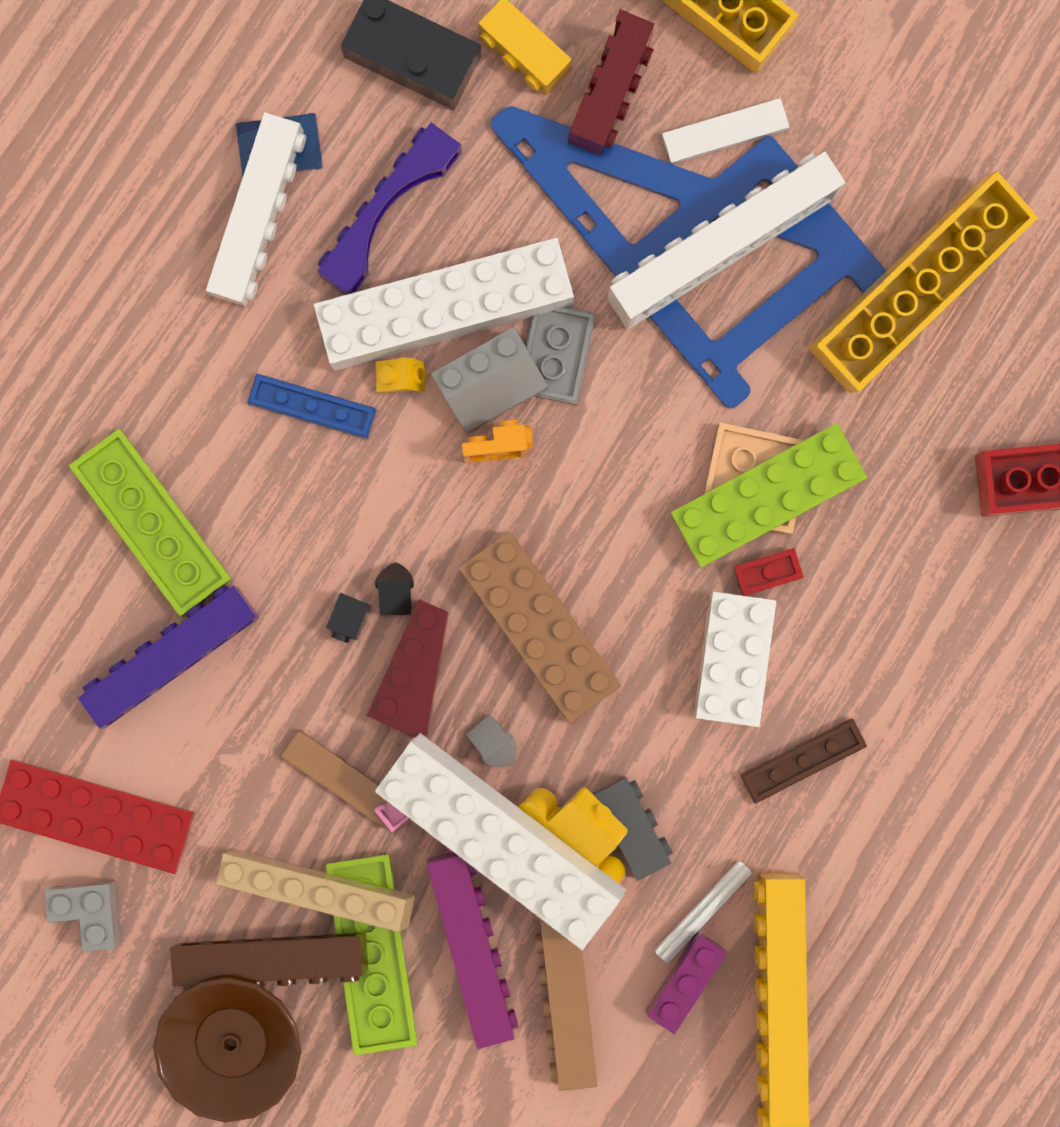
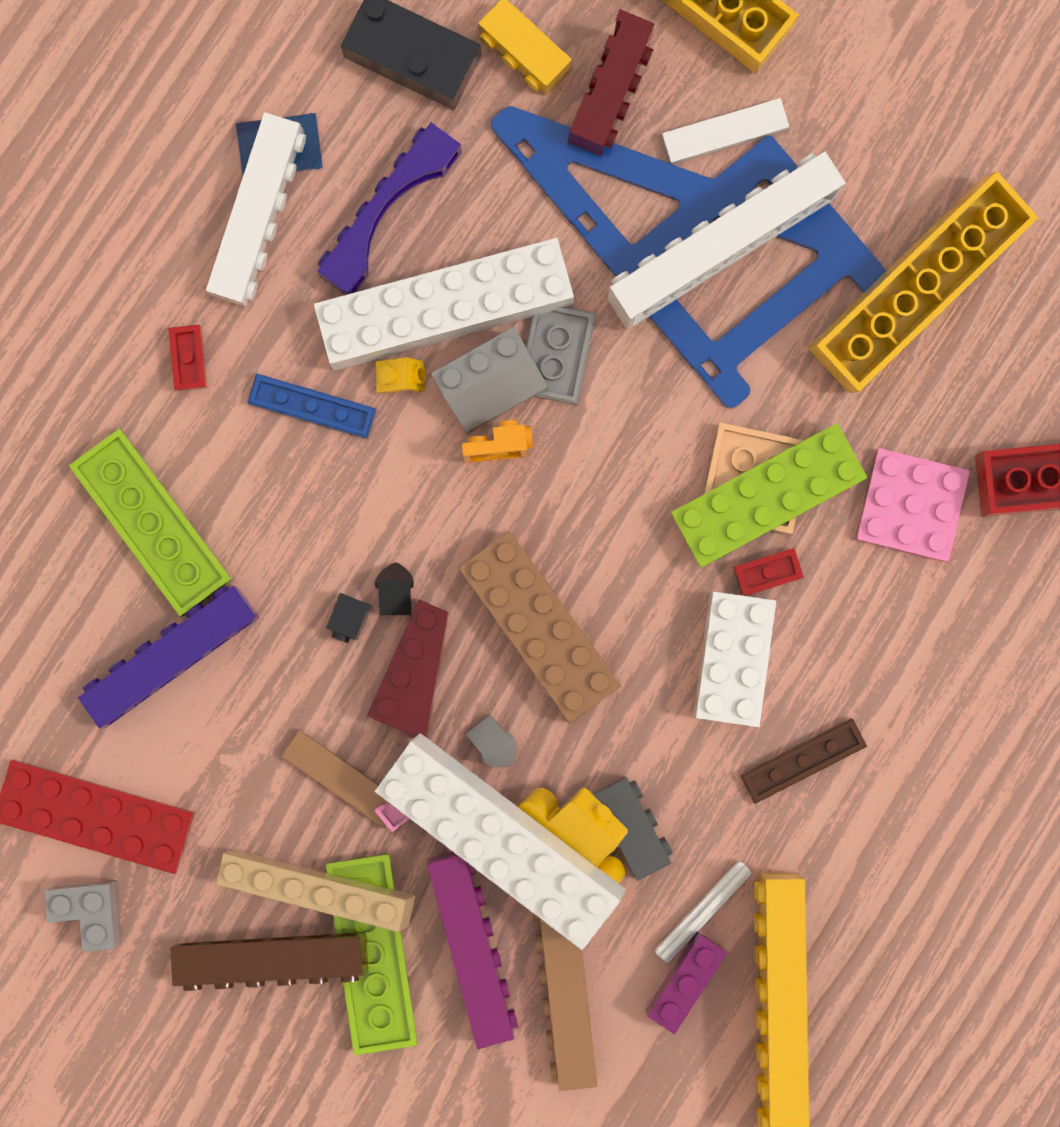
(187, 357): none -> red plate
(222, 1079): reddish brown dish -> none
(912, 505): none -> bright pink plate

